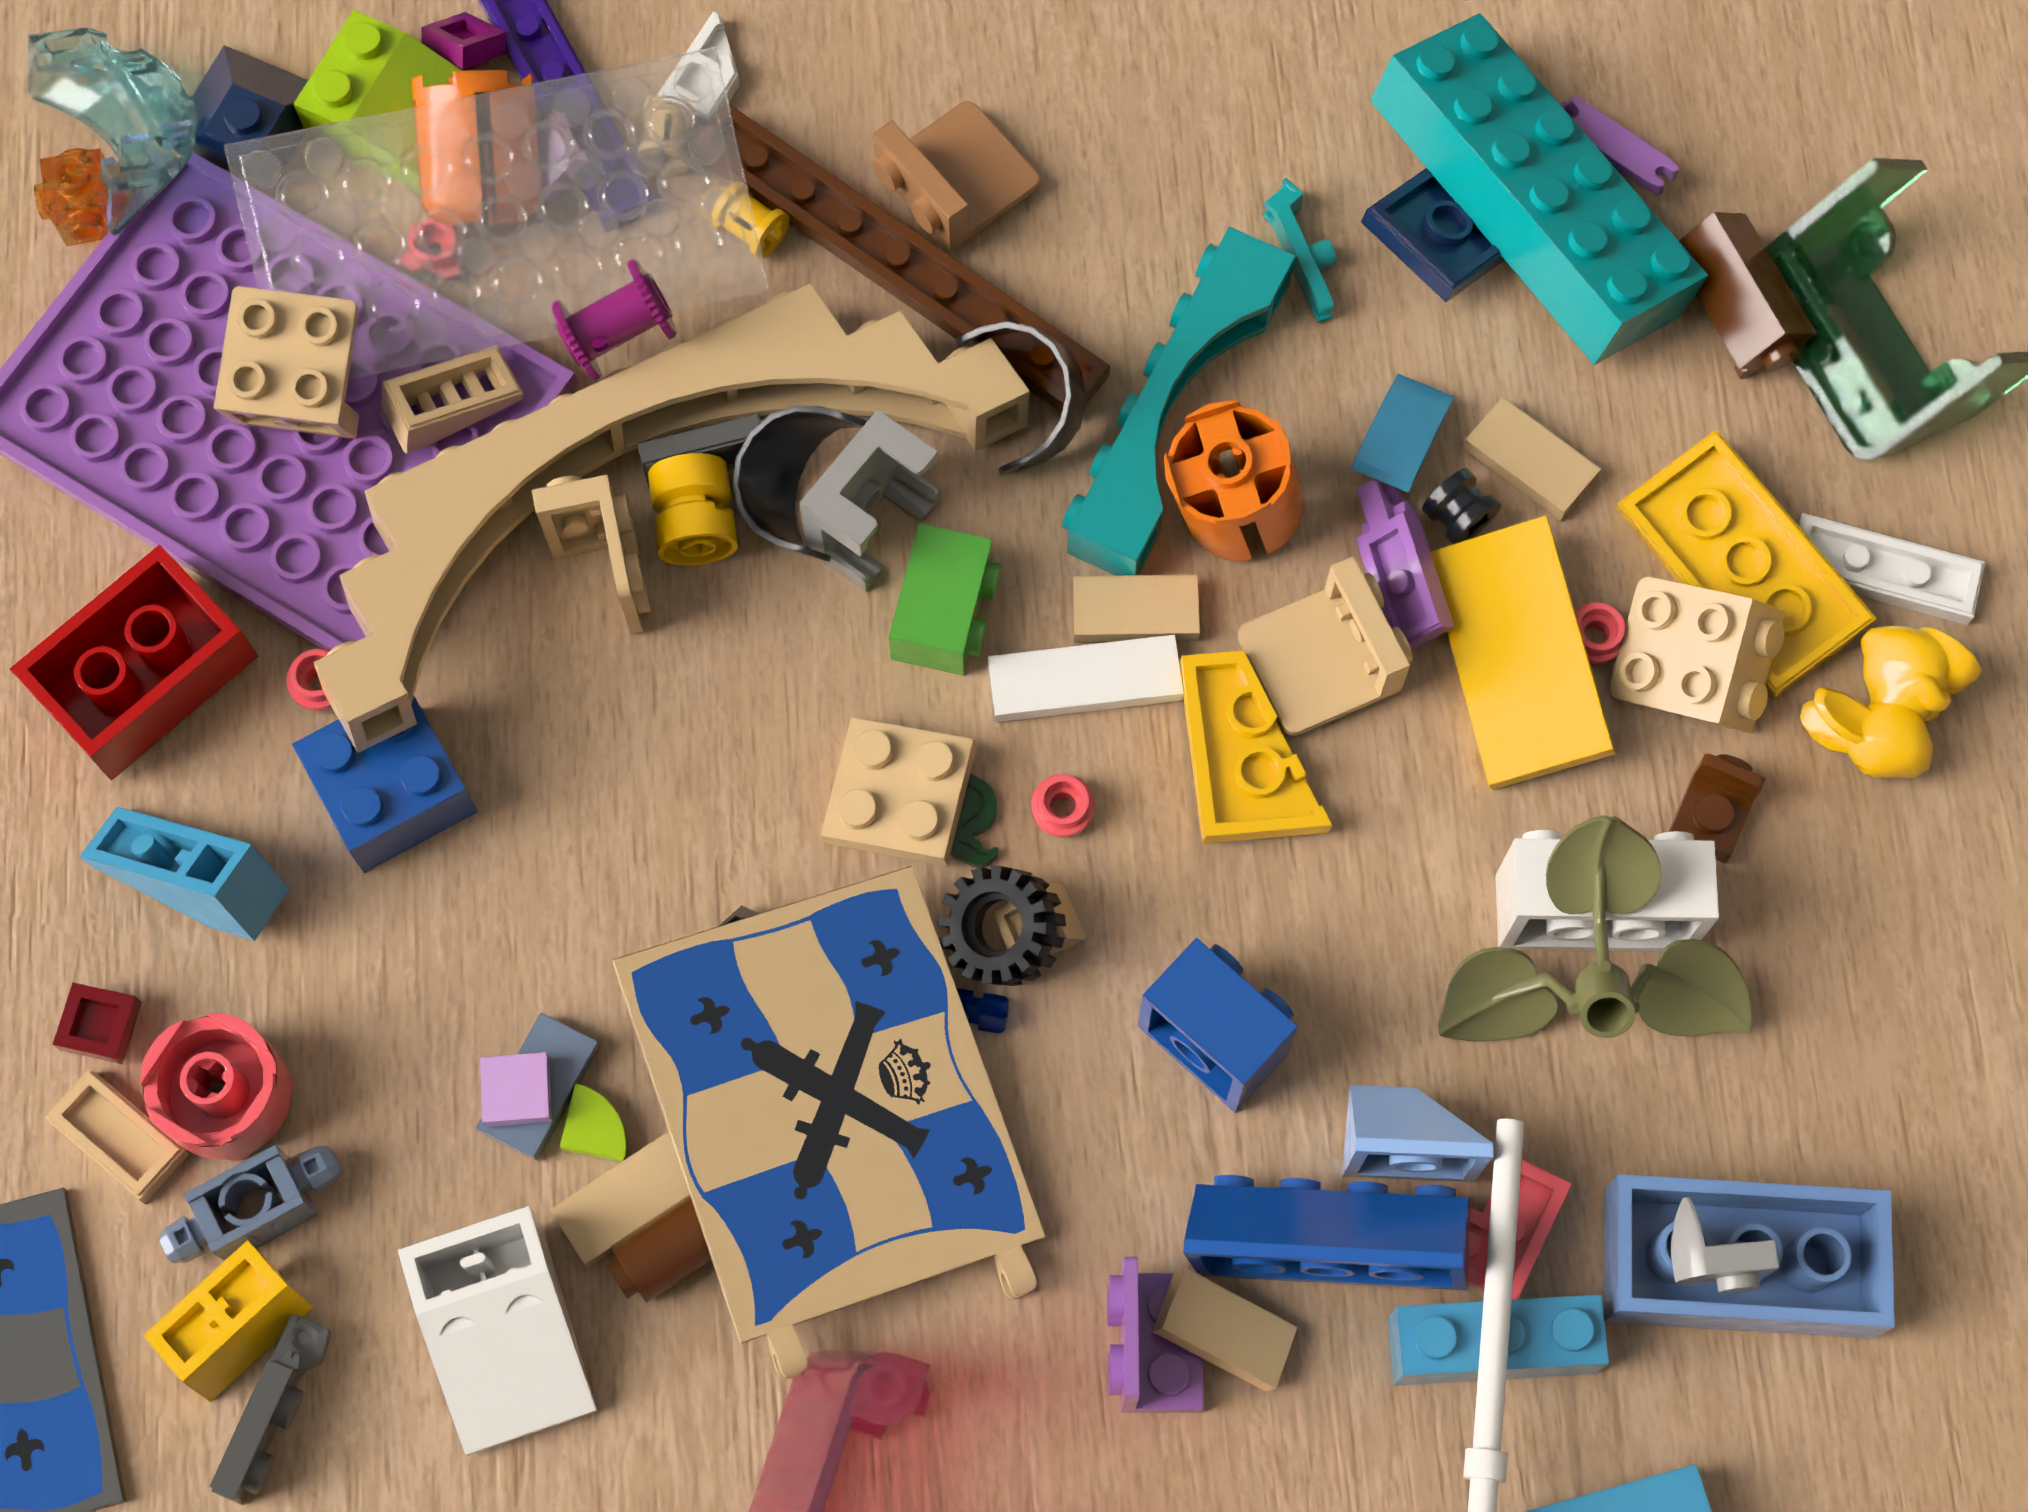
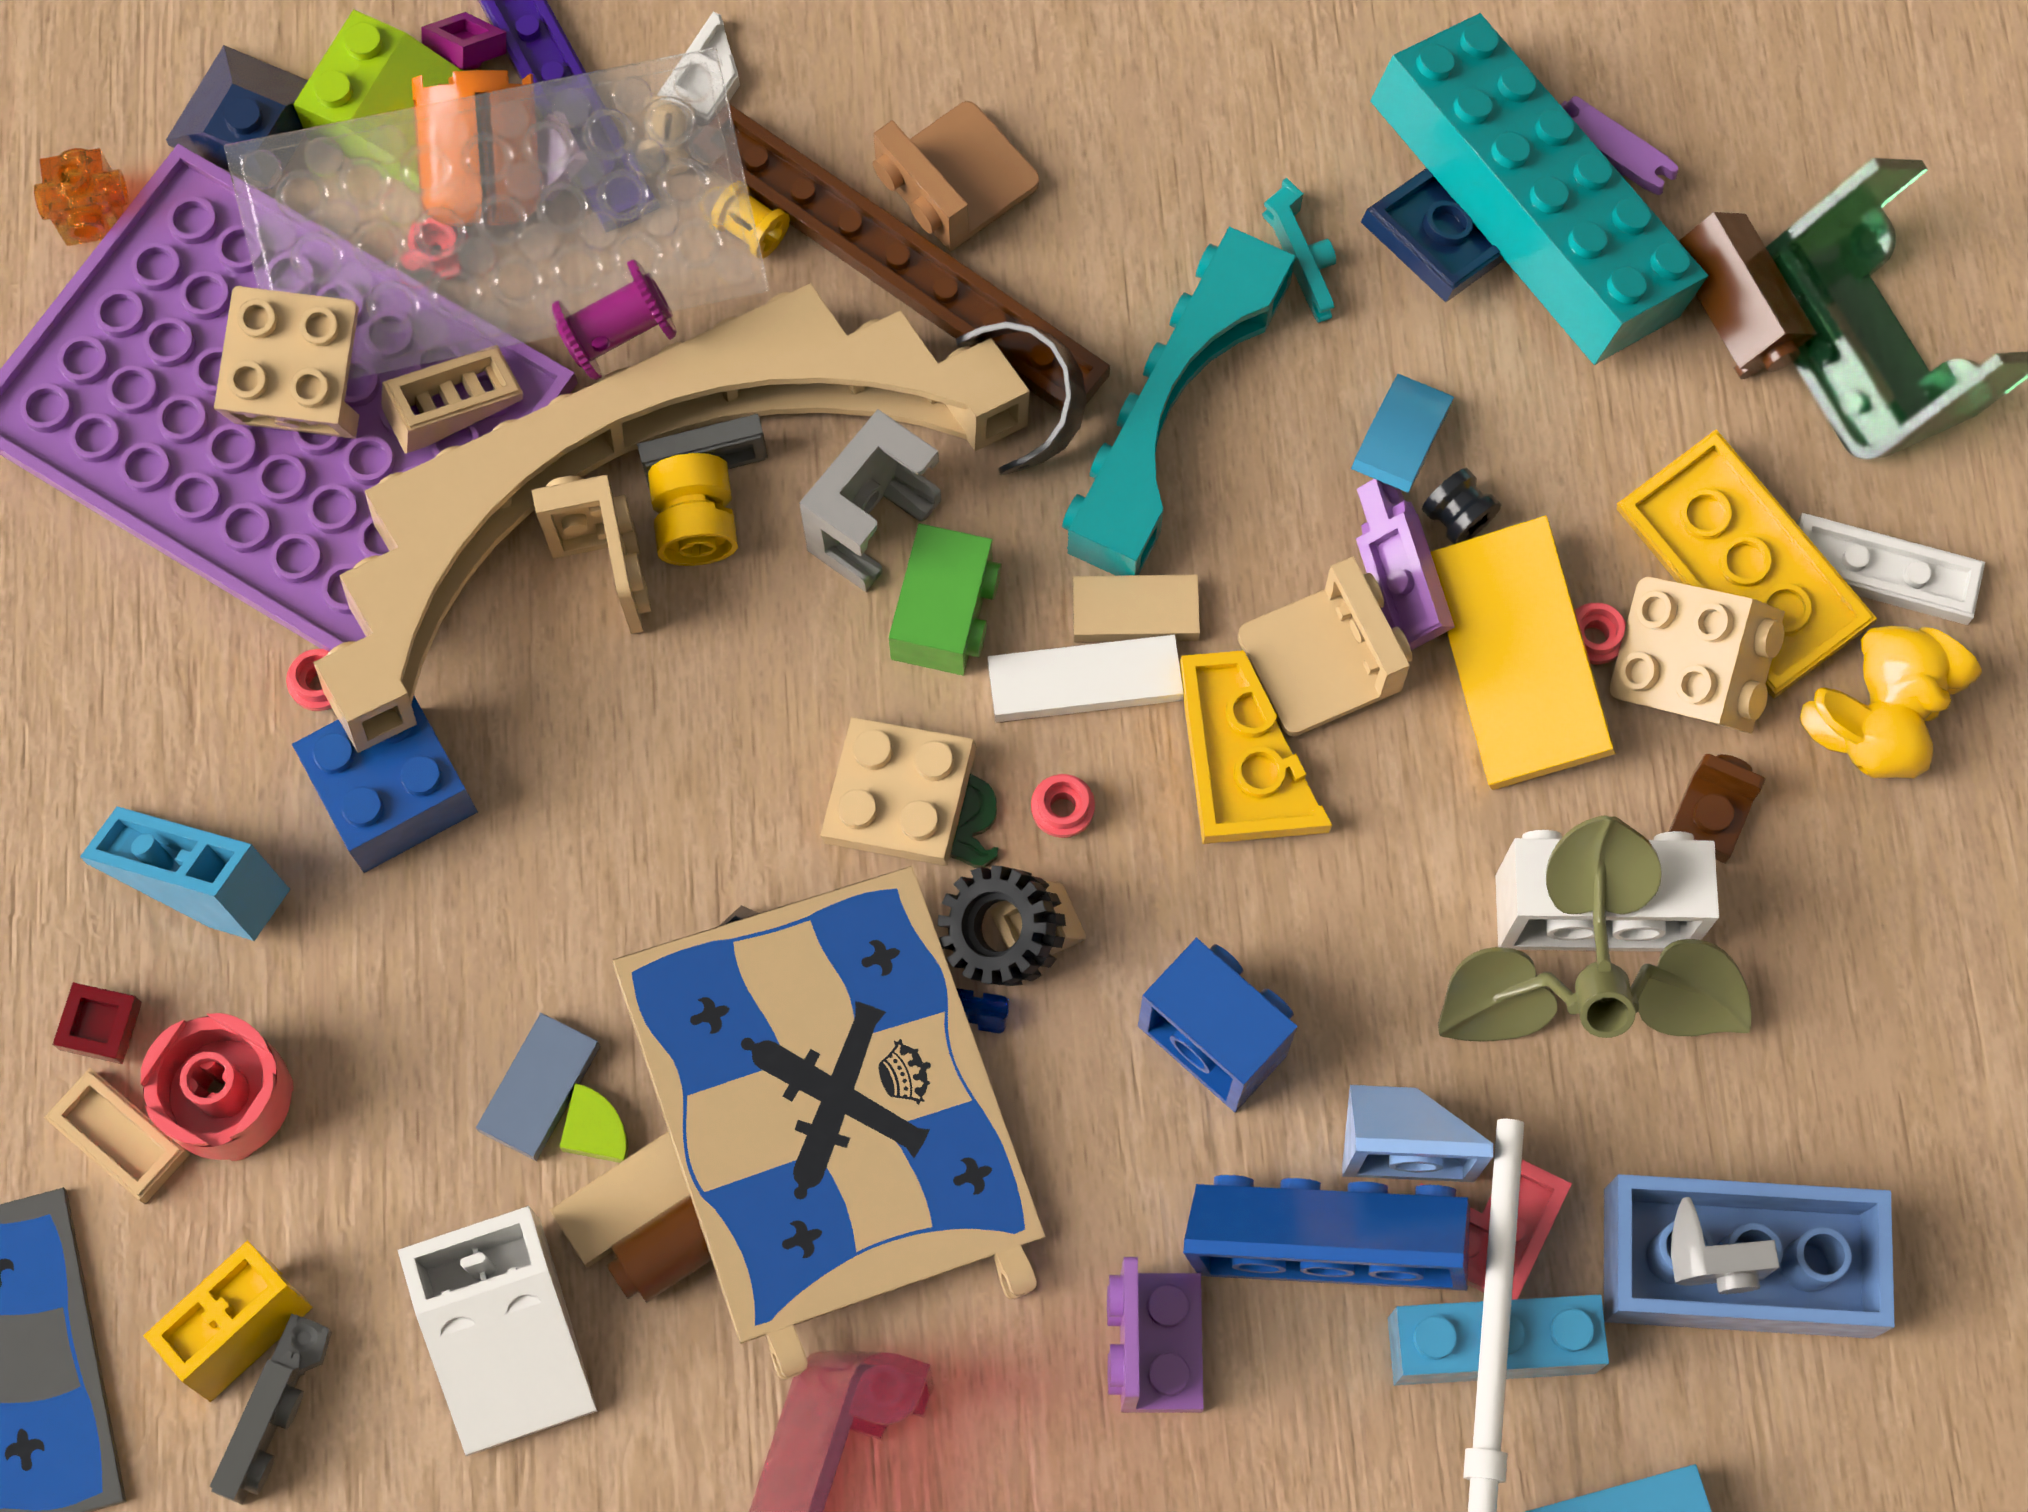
(124, 99): clear light blue windscreen -> none
(135, 662): red brick -> none
(314, 1170): sand blue piece -> none
(515, 1089): lavender tile -> none
(772, 465): black piece -> none
(1220, 506): orange cylinder -> none
(1225, 1329): tan tile -> none
(1531, 458): tan tile -> none

